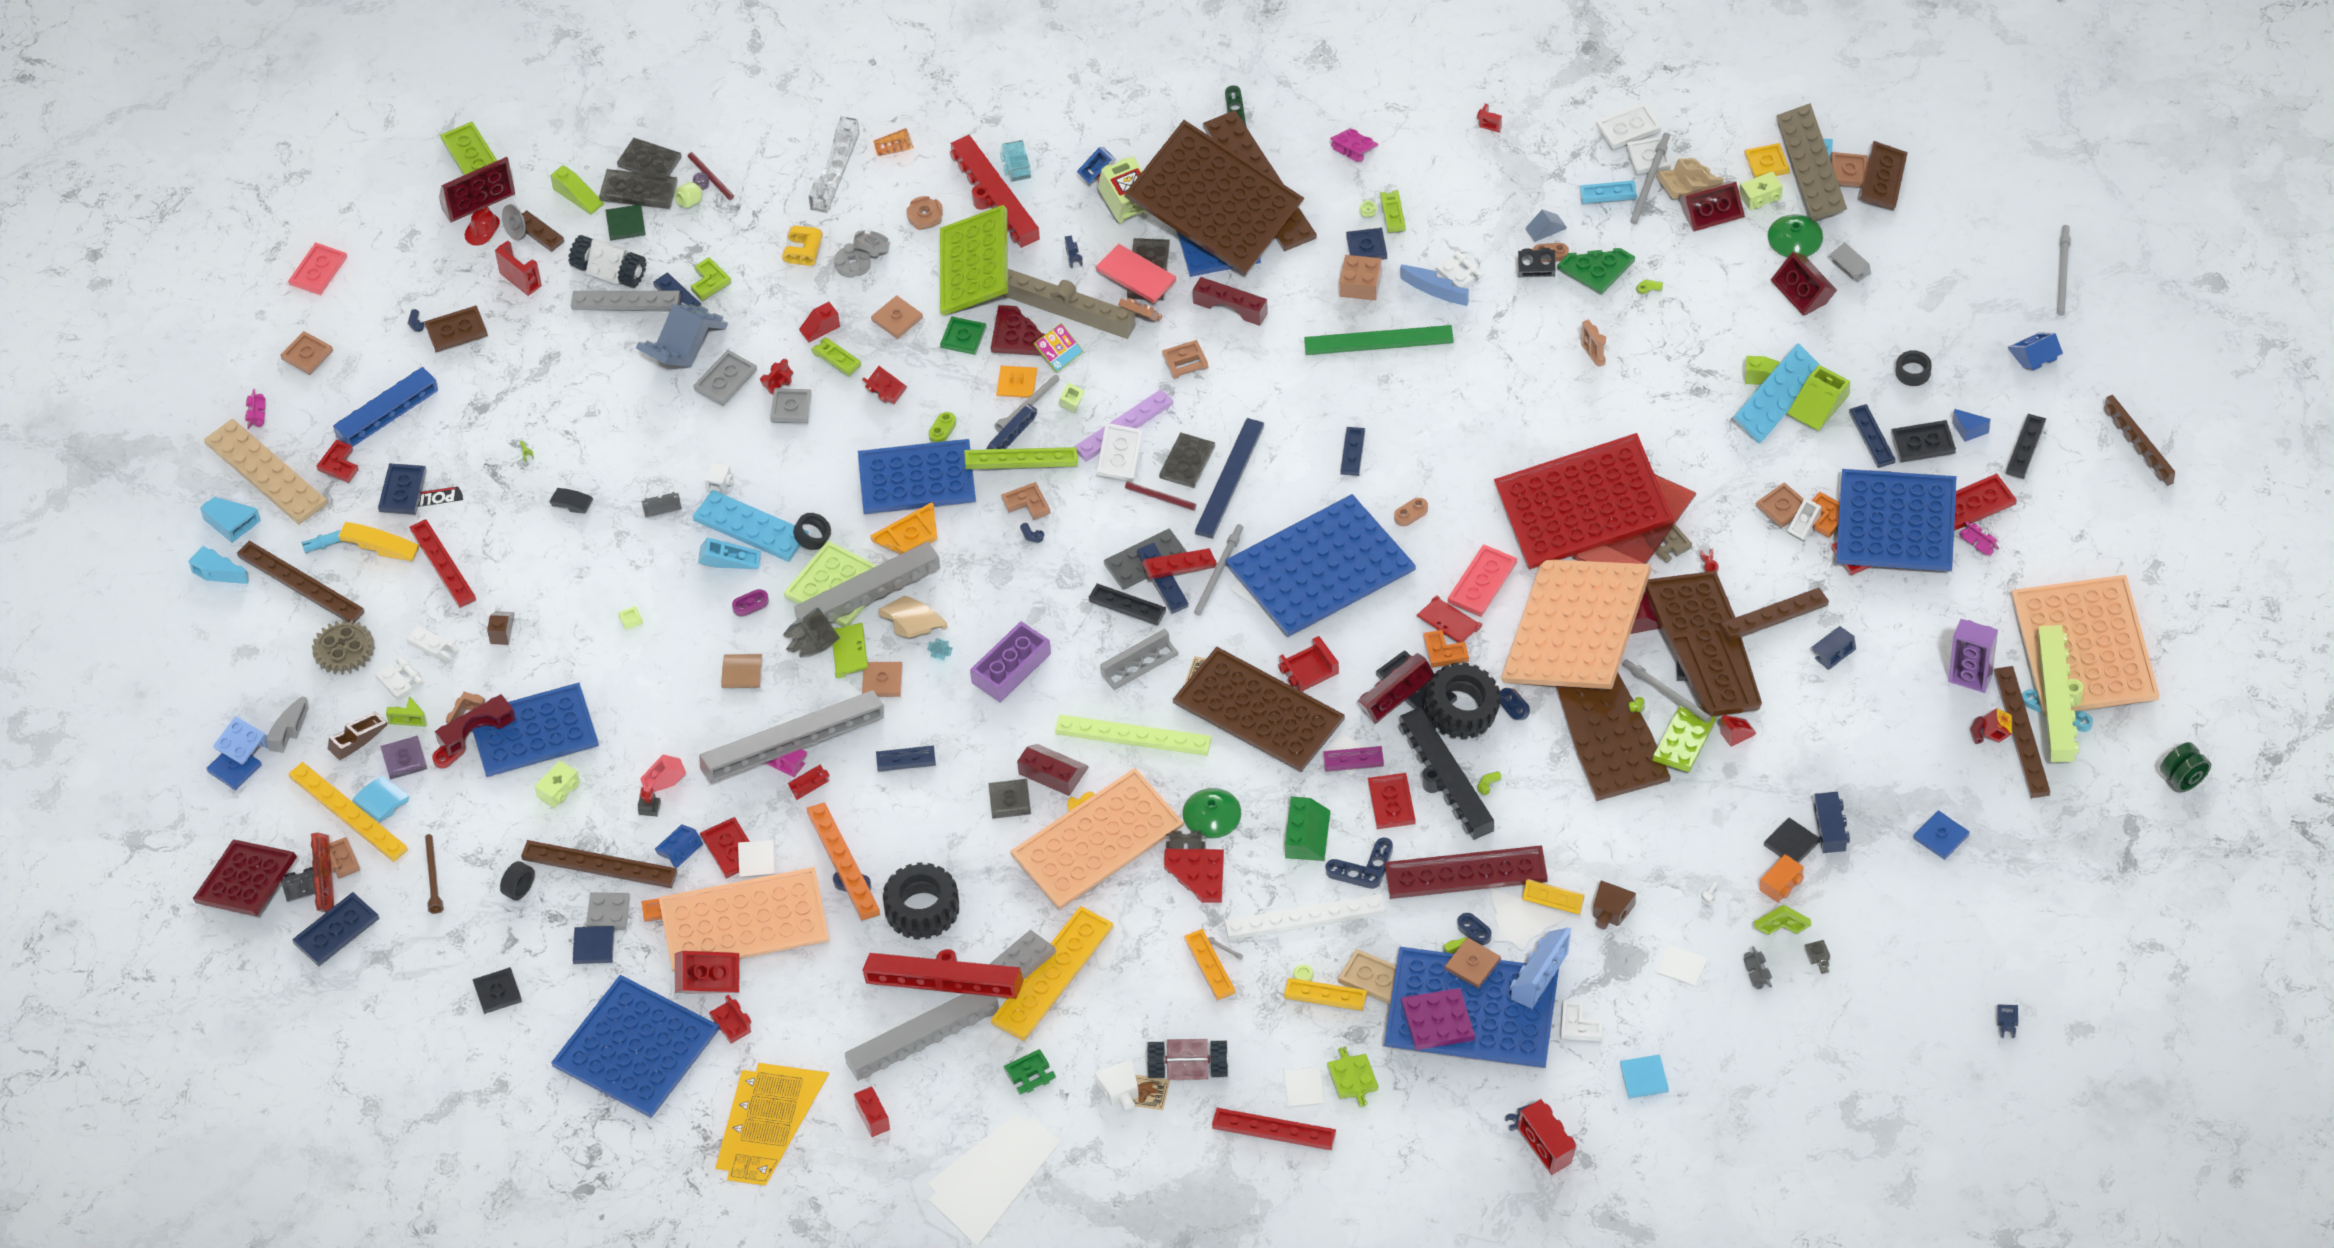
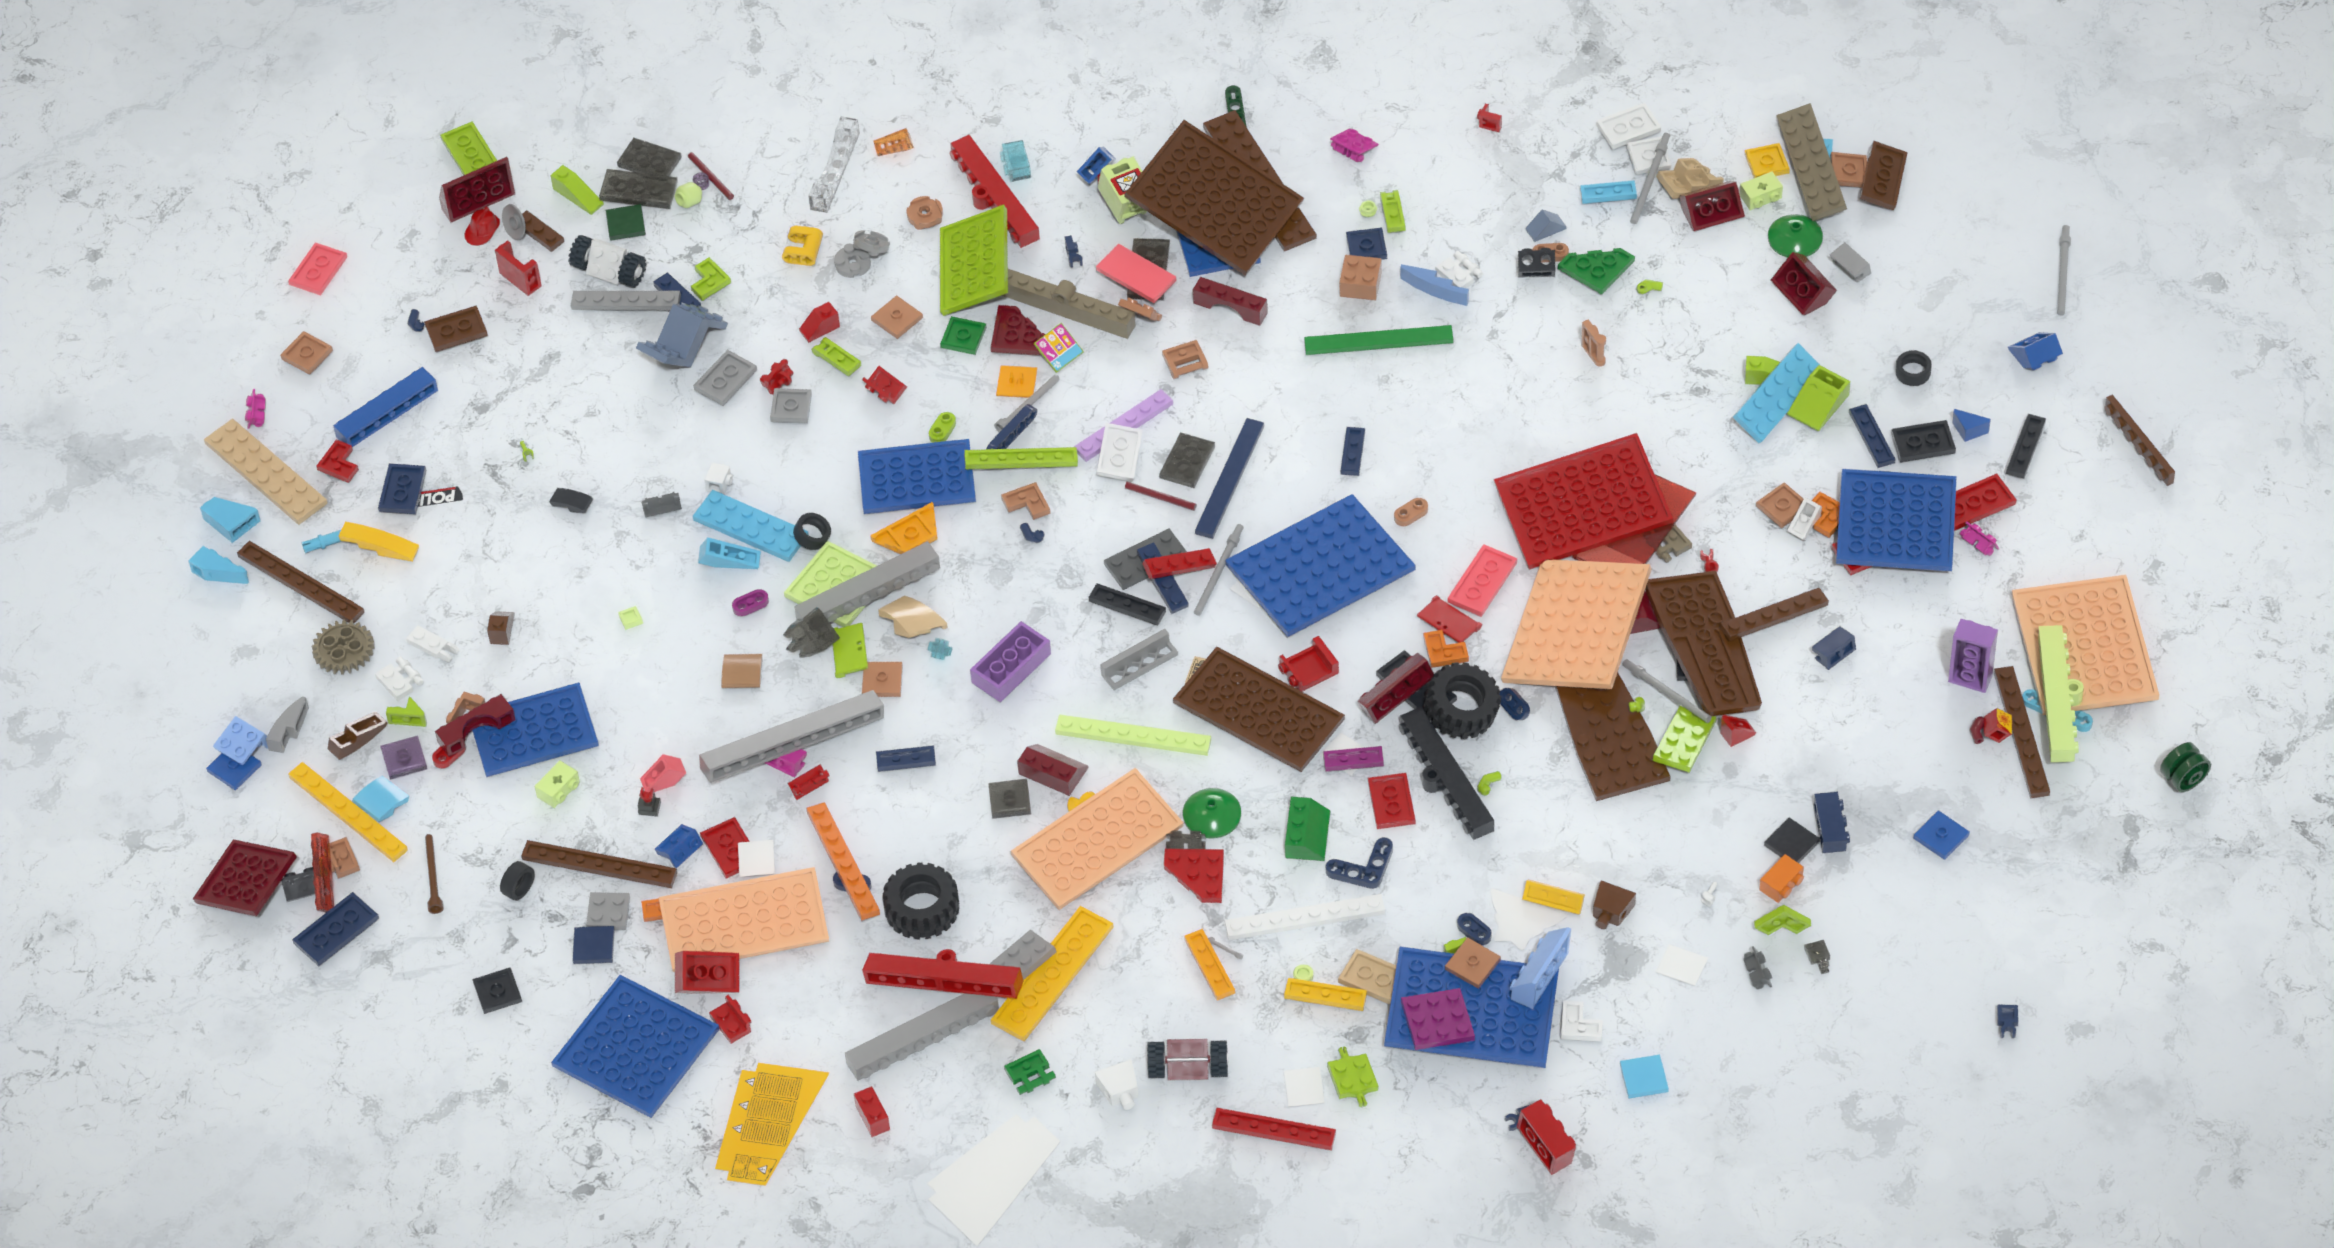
(442, 563): red plate -> none
(1071, 397): yellowish green brick -> none
(1151, 1092): sticker -> none
(1465, 872): dark red plate -> none

